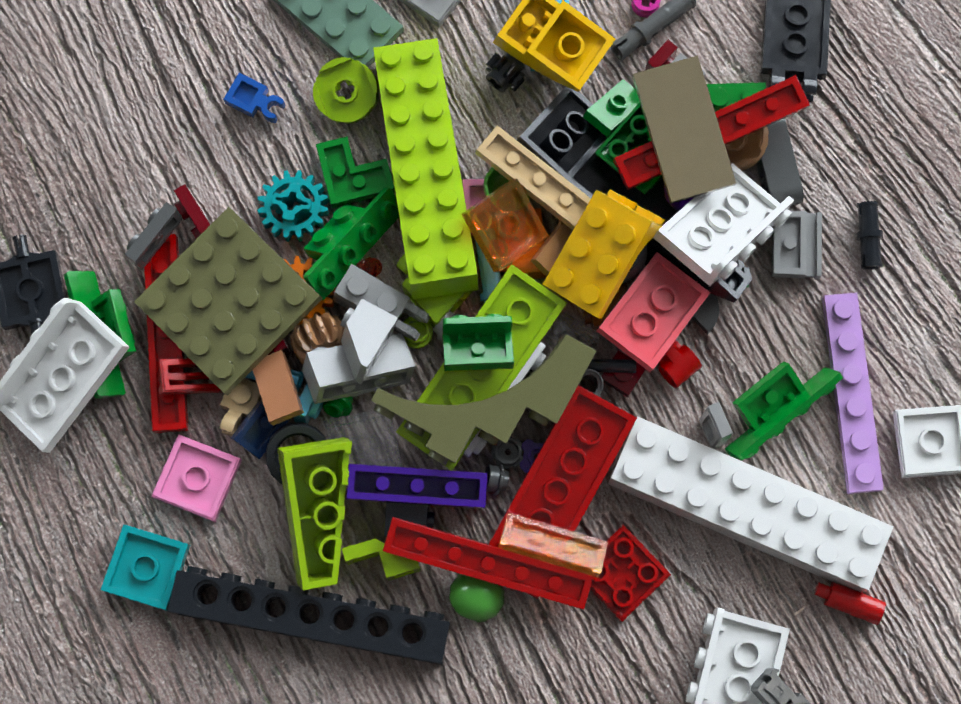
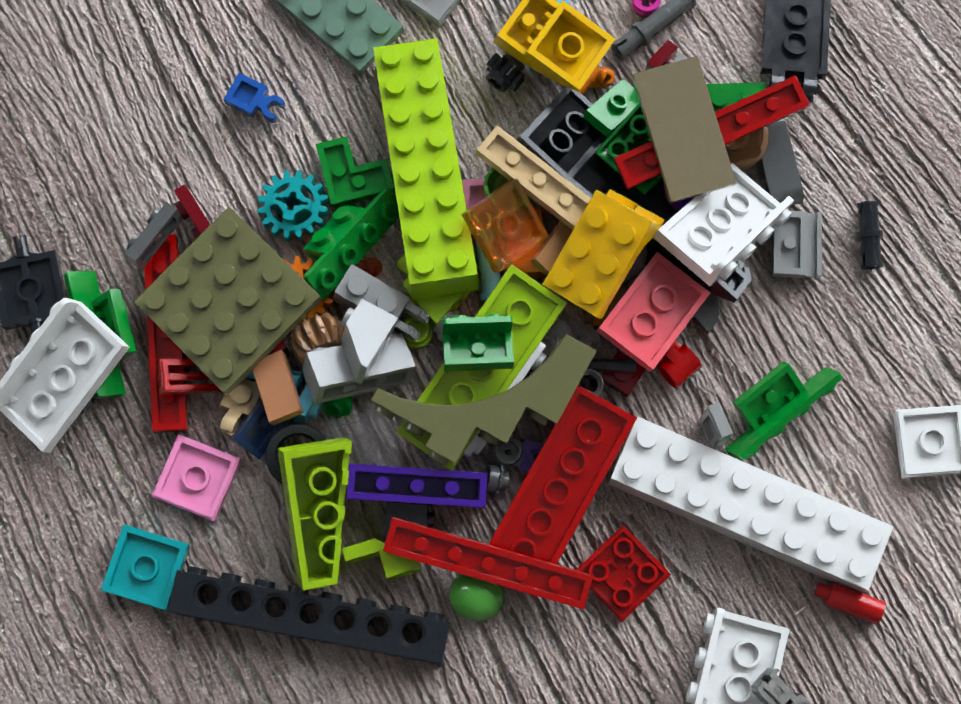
(329, 81): lime plate -> none
(553, 544): clear orange plate -> none
(600, 78): none -> orange arm
(852, 394): lavender plate -> none

